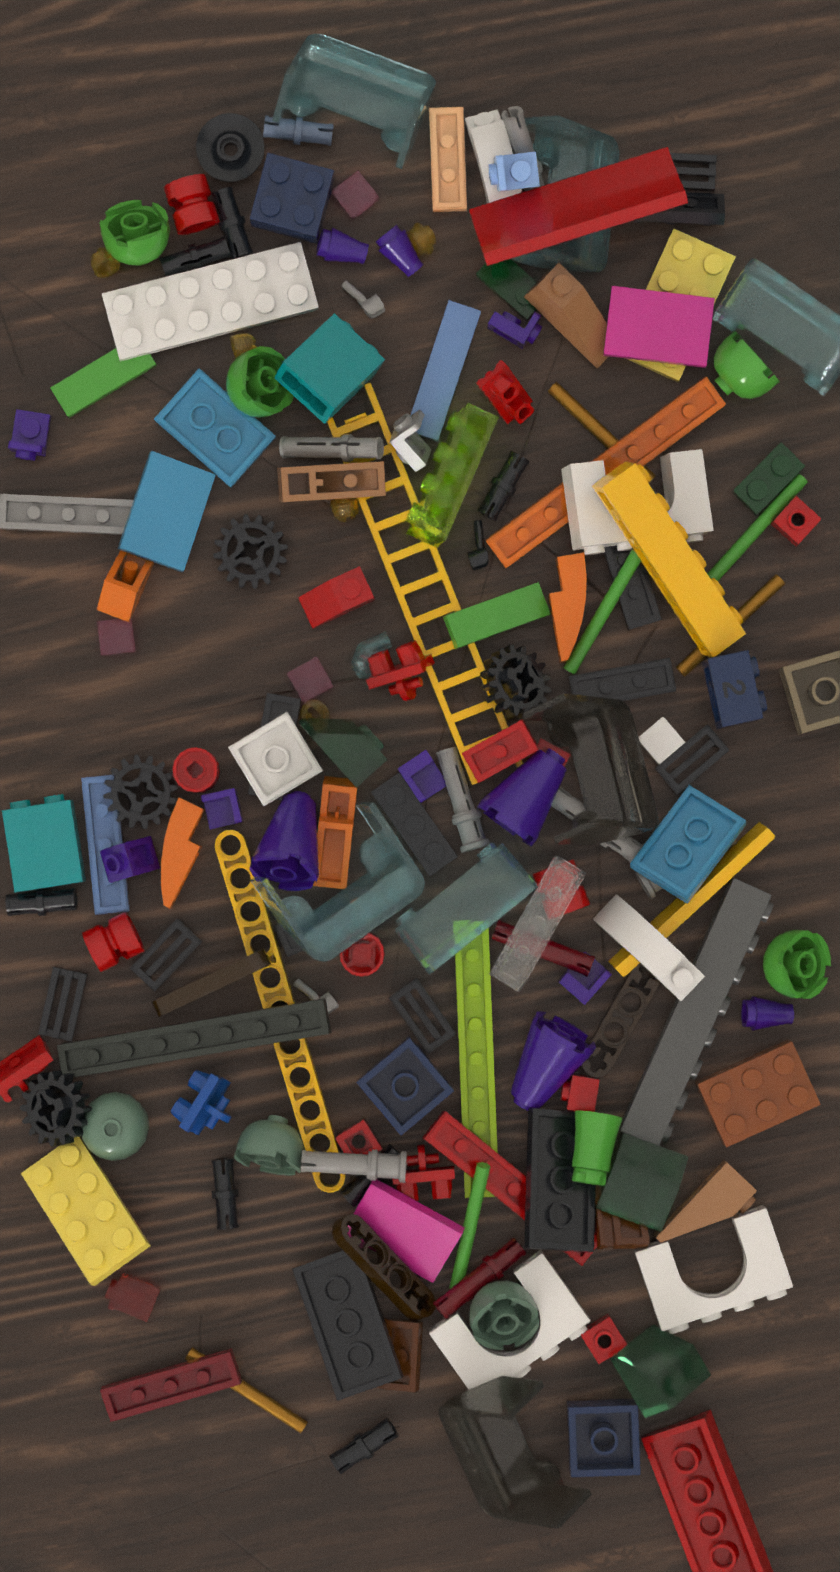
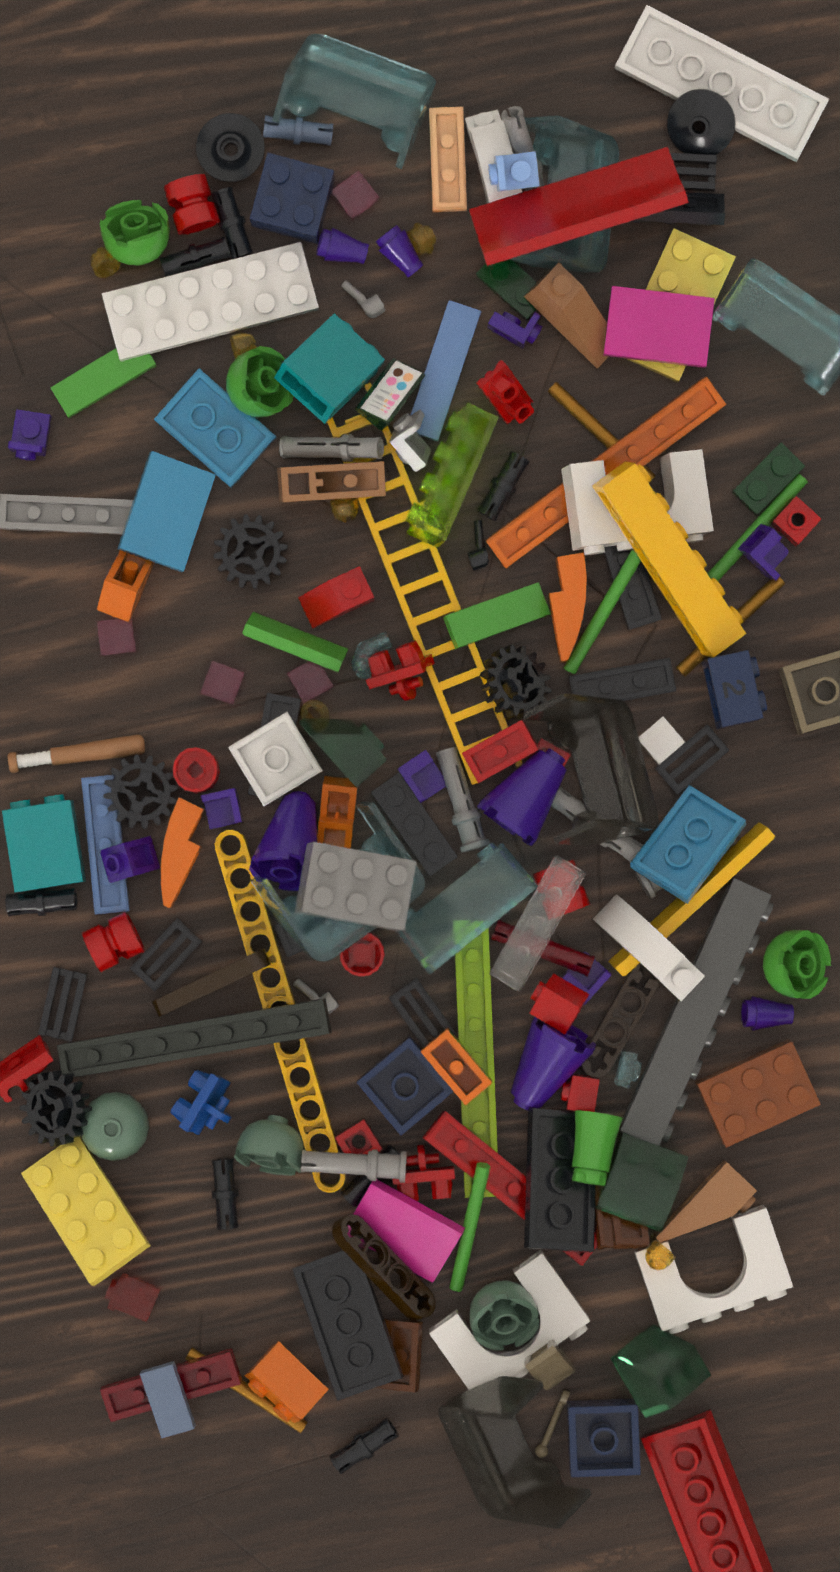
(91, 751): none -> medium nougat piece
(167, 1399): none -> sand blue tile
(222, 683): none -> clear pink tile
(285, 1383): none -> orange brick
(295, 641): none -> bright green tile
(355, 886): none -> light grey brick
(389, 393): none -> slope
(456, 1066): none -> orange brick
(484, 1274): dark red pin -> none
(542, 1450): none -> dark tan hinge
(549, 1365): none -> dark tan slope
(557, 1003): none -> red brick
(603, 1326): red plate -> none
(628, 1069): none -> clear light blue plate
(658, 1256): none -> clear yellow hinge
(683, 59): none -> white plate
(710, 109): none -> black dish
(741, 369): bright green cylinder -> none
(764, 550): none -> dark purple panel

